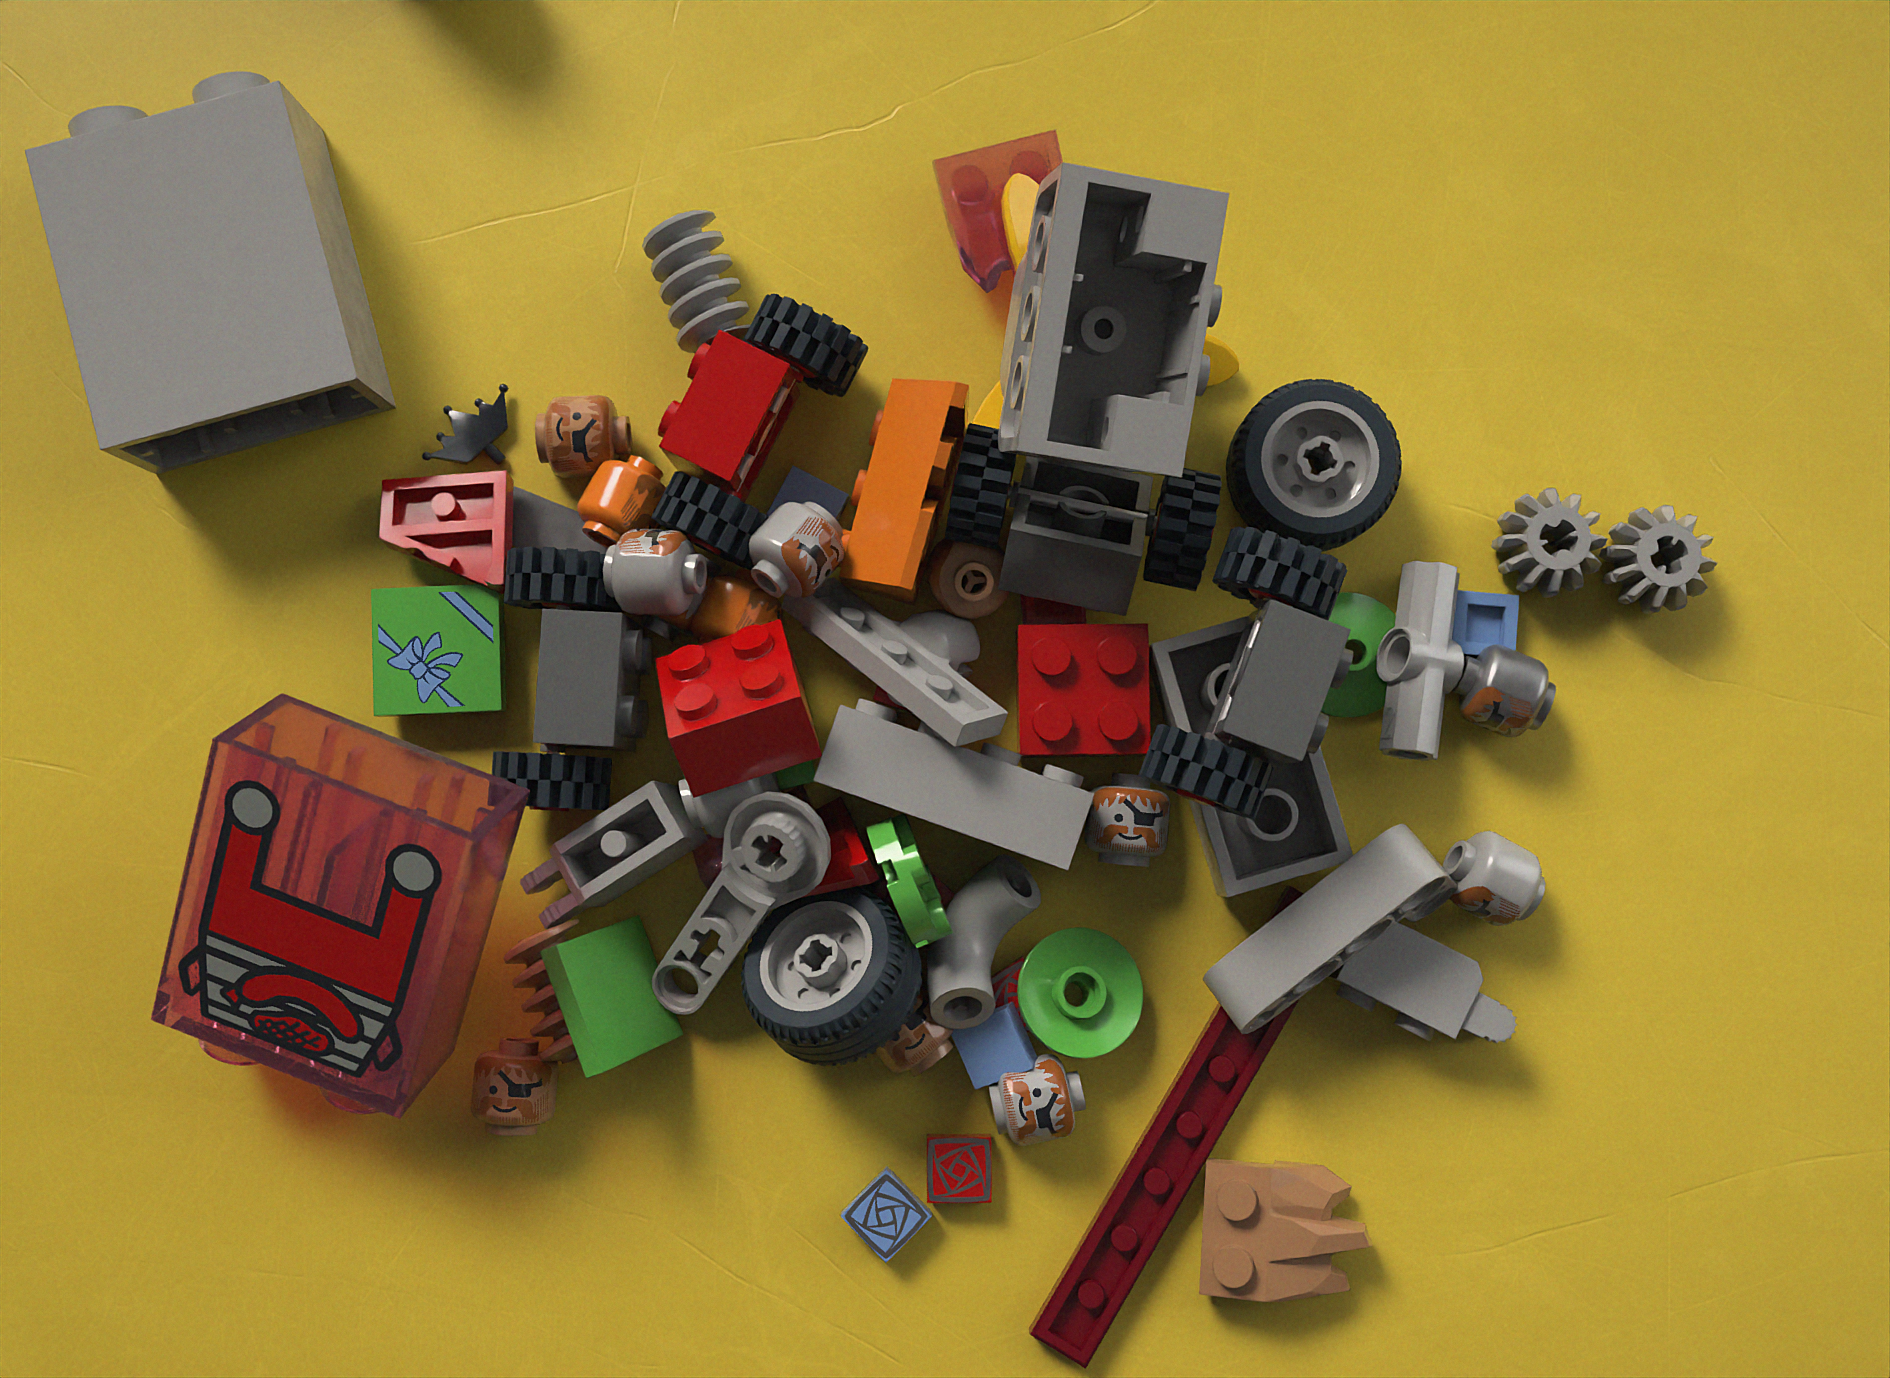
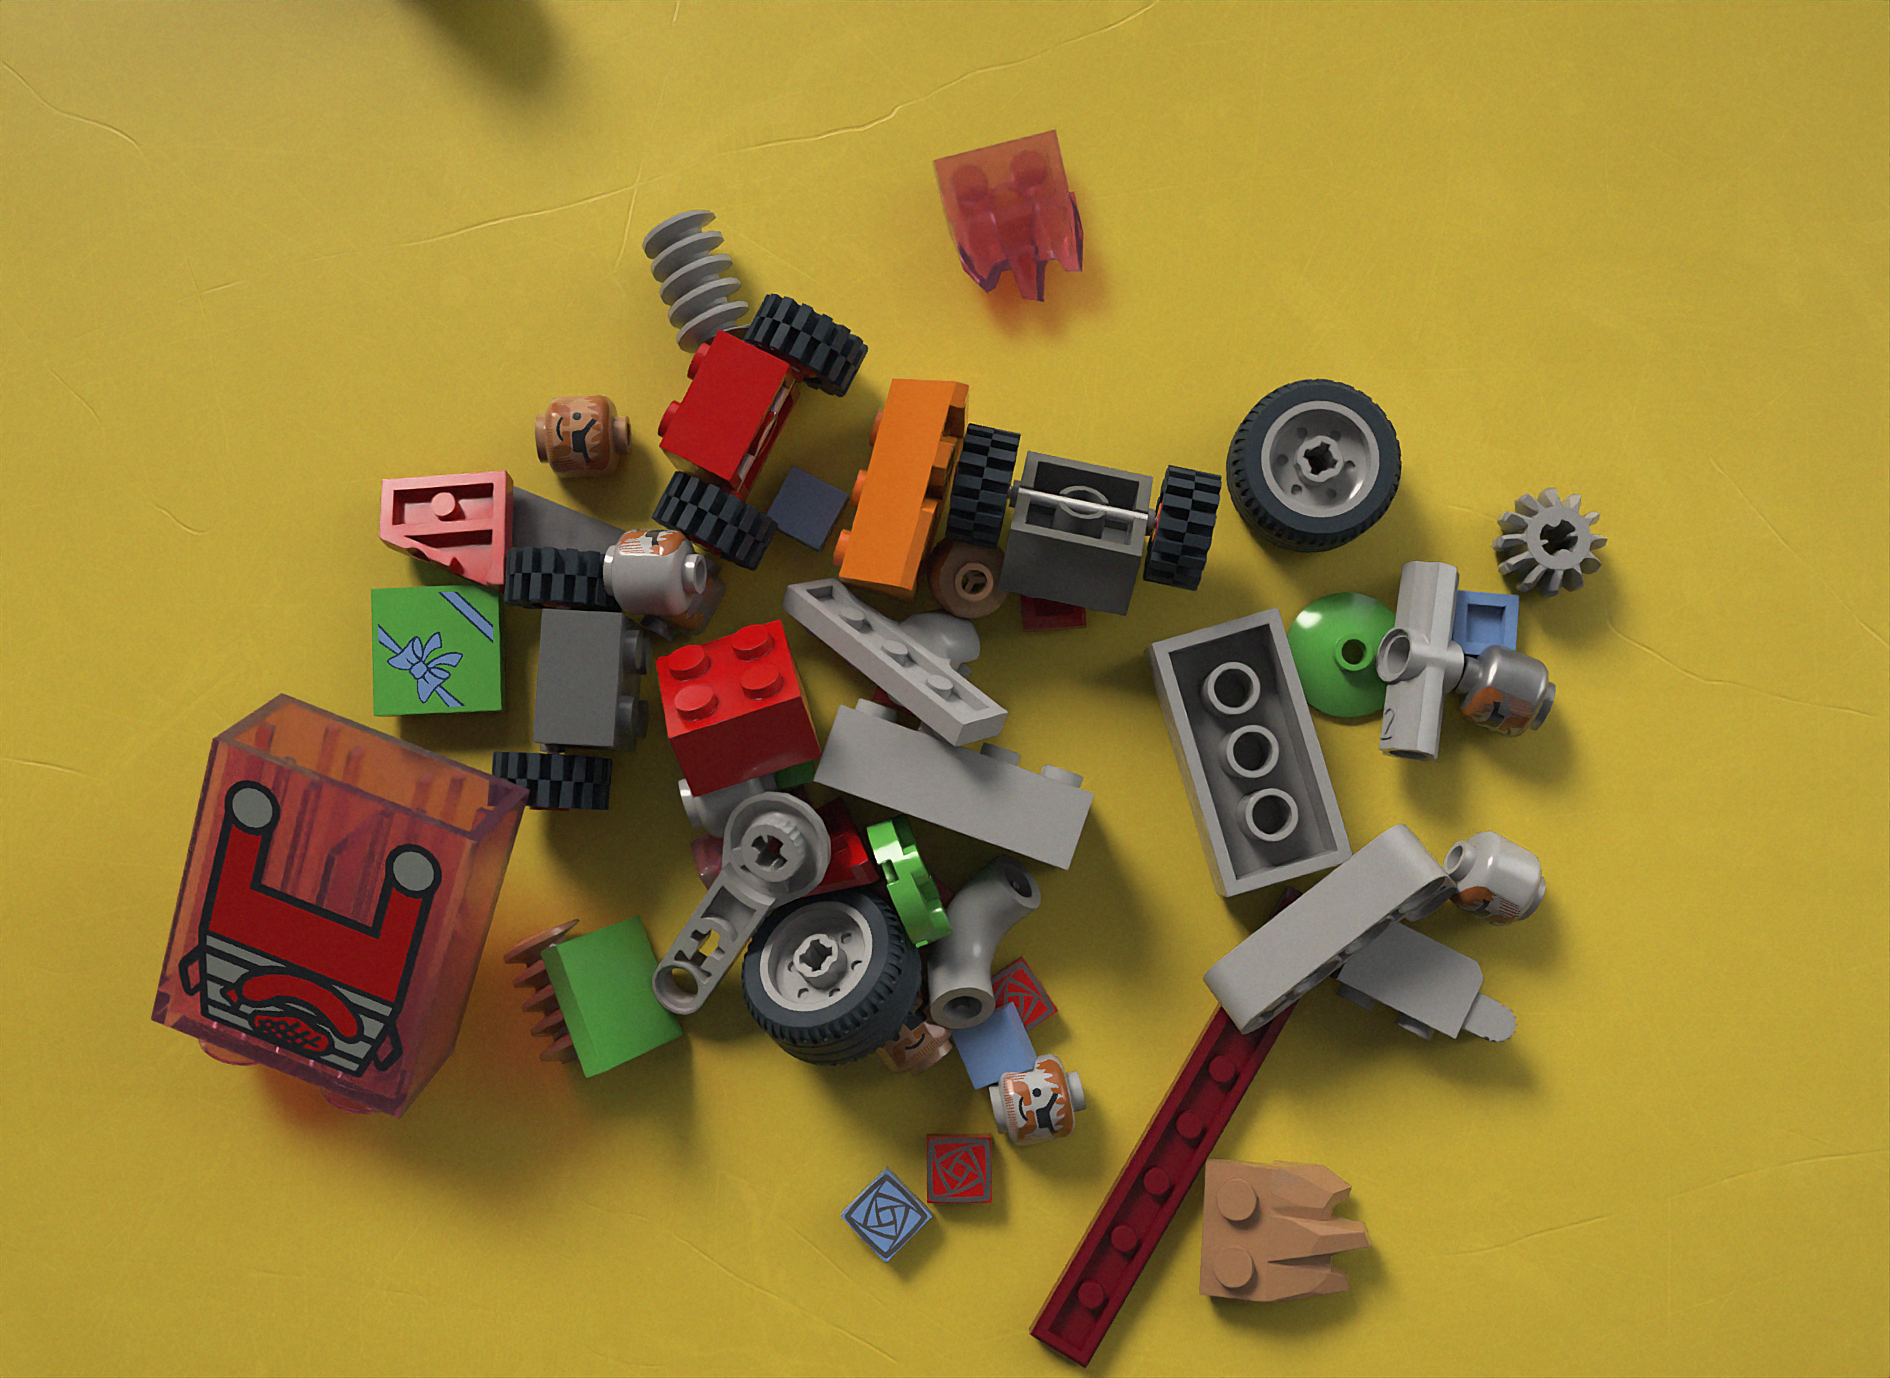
(208, 274): light grey brick -> none
(473, 432): black piece -> none
(514, 1088): head -> none
(616, 851): light grey hinge -> none
(620, 499): orange head -> none
(733, 604): orange head -> none
(796, 550): light grey head -> none
(1082, 690): red brick -> none
(1108, 319): light grey brick -> none
(1108, 986): bright green dish -> none
(1127, 821): head -> none
(1273, 683): brick -> none
(1681, 555): light grey gear -> none

